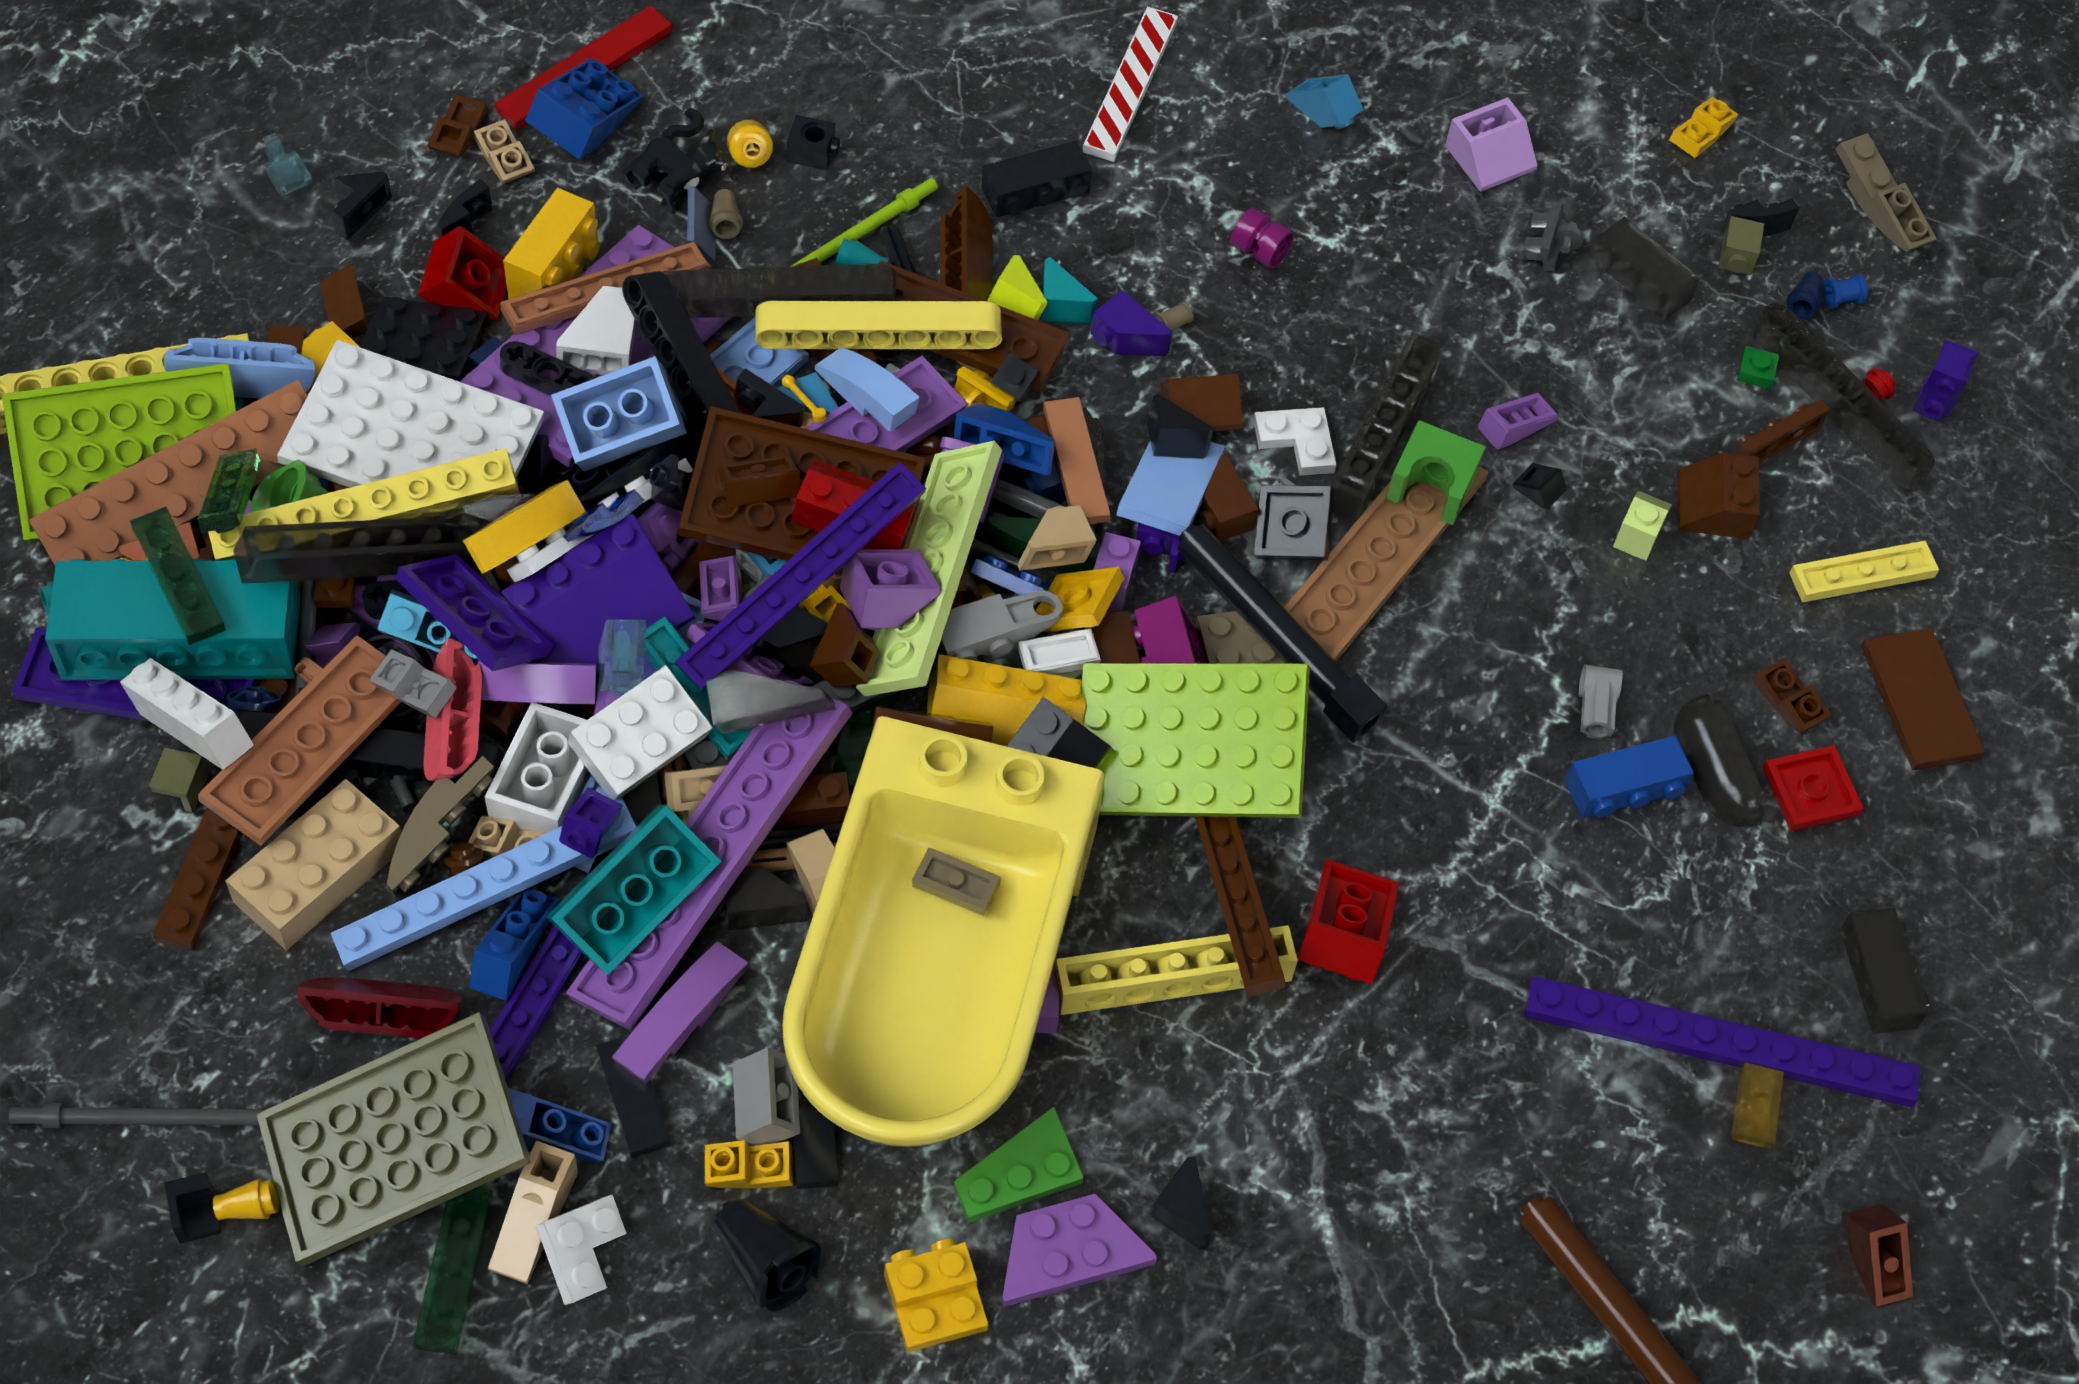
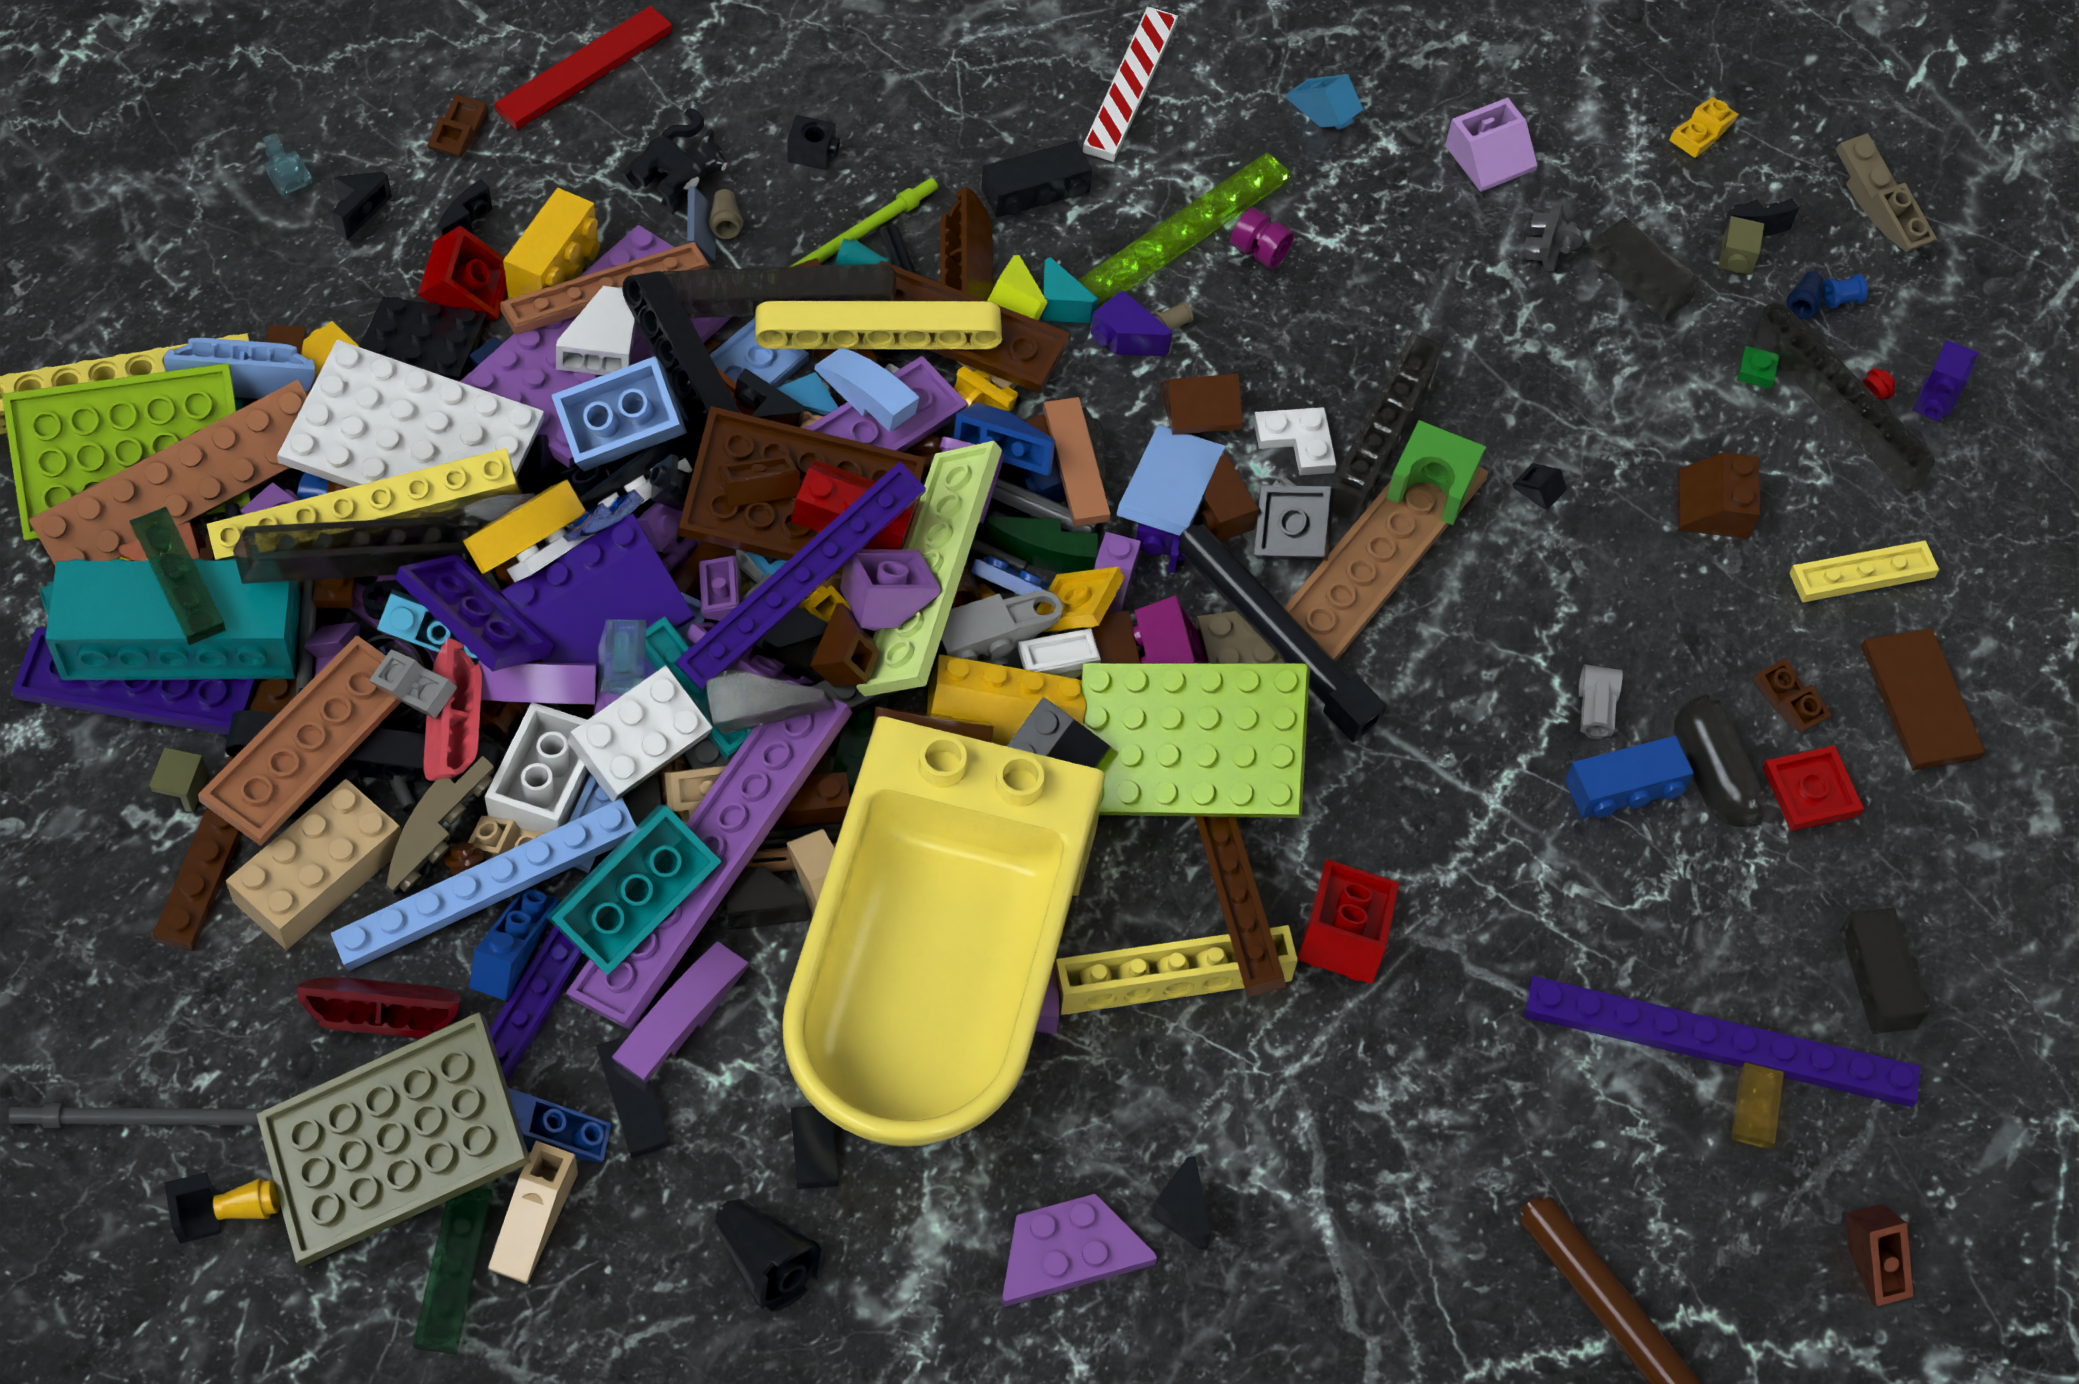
(187, 713): white brick -> none
(229, 491): clear green plate -> none
(254, 699): dark blue piece -> none
(286, 486): bright green piece -> none
(307, 669): nougat tile -> none
(344, 301): reddish brown slope -> none
(503, 152): tan slope -> none
(537, 362): black beam -> none
(570, 1246): white plate -> none
(582, 107): blue slope -> none
(588, 822): dark purple bracket -> none
(747, 133): yellow head -> none
(747, 1166): yellow slope -> none
(765, 1098): light grey brick -> none
(818, 414): yellow hinge -> none
(935, 1295): yellow plate -> none
(956, 881): dark tan plate -> none
(1015, 377): black plate -> none
(1020, 1171): bright green wing -> none
(1059, 539): tan slope -> none
(1176, 431): black slope -> none
(1185, 228): none -> clear neon green plate
(1506, 432): medium lavender slope -> none
(1642, 525): yellowish green slope -> none
(1784, 433): reddish brown plate -> none

